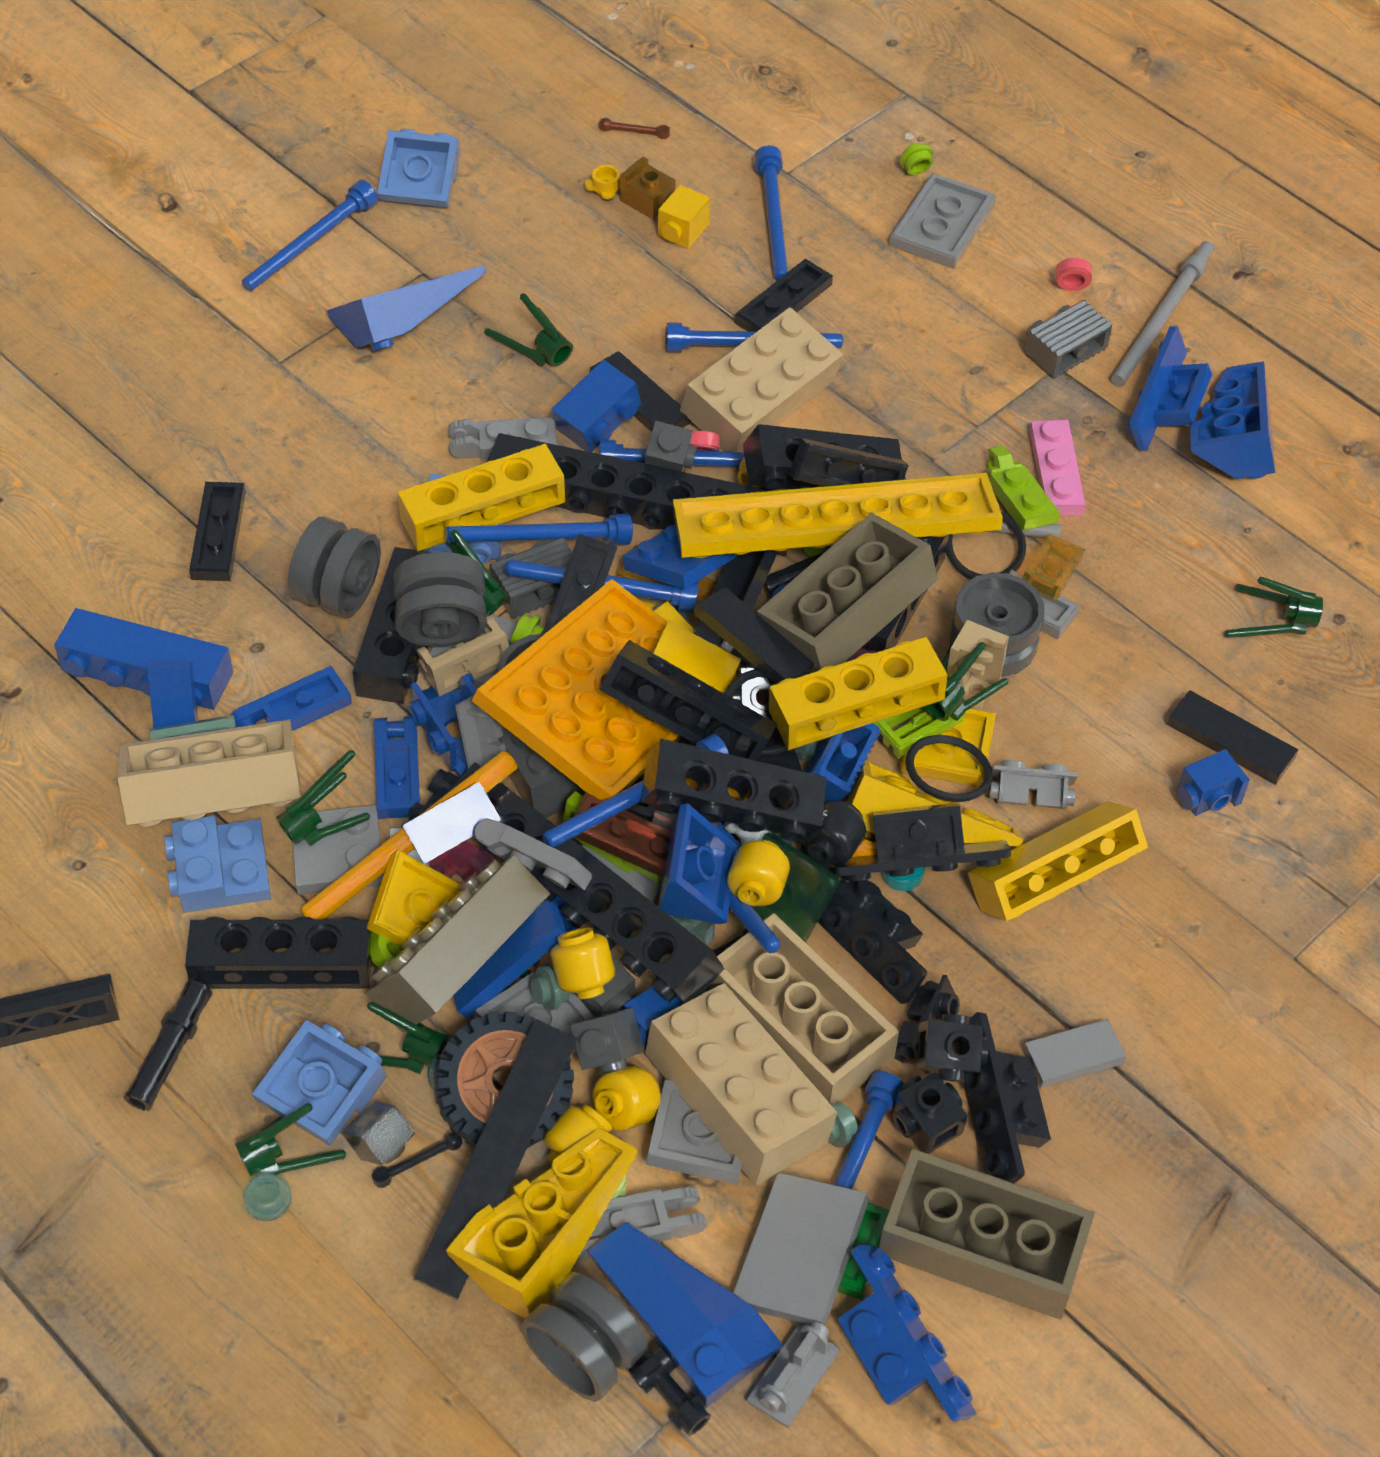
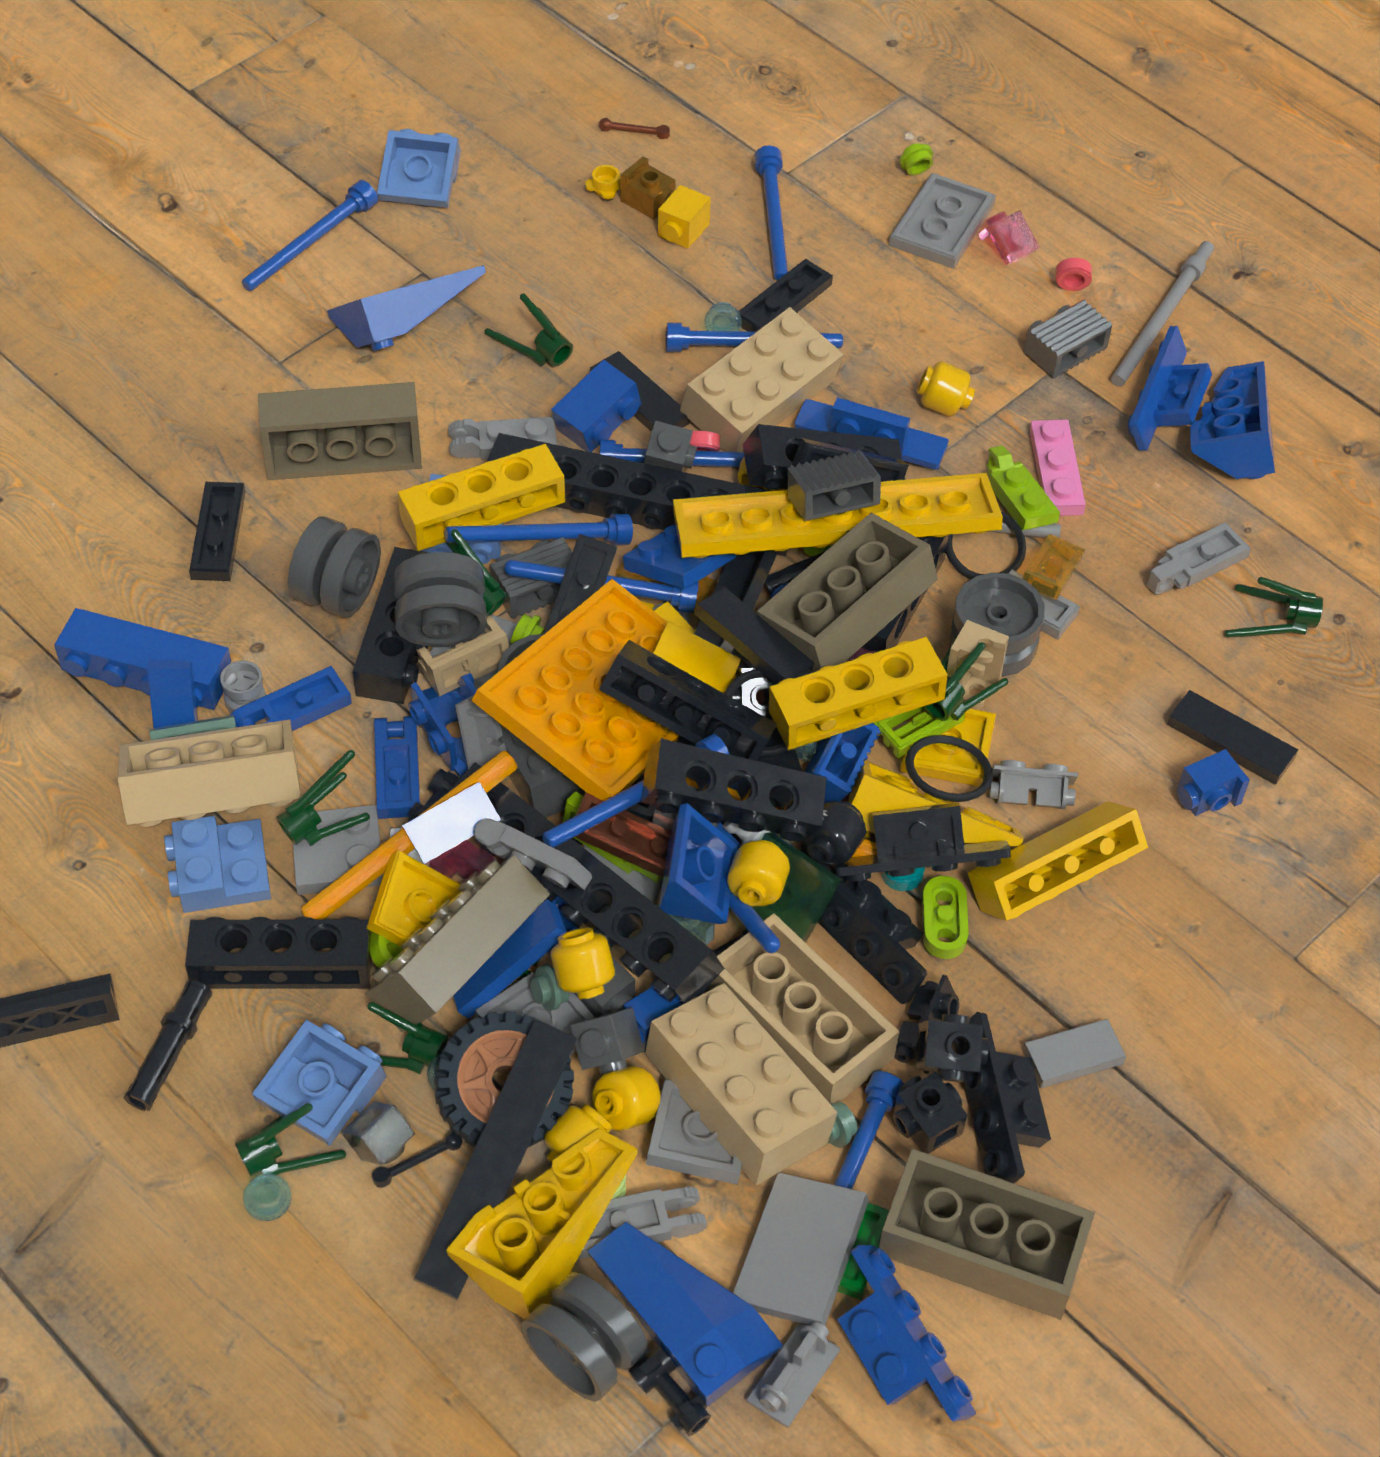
(241, 684): none -> light grey wheel
(339, 431): none -> dark tan brick
(723, 318): none -> clear light blue plate
(833, 486): none -> dark grey brick
(859, 419): none -> blue bracket
(945, 388): none -> yellow head
(945, 920): none -> lime plate
(1010, 236): none -> clear pink bracket
(1198, 559): none -> light grey hinge

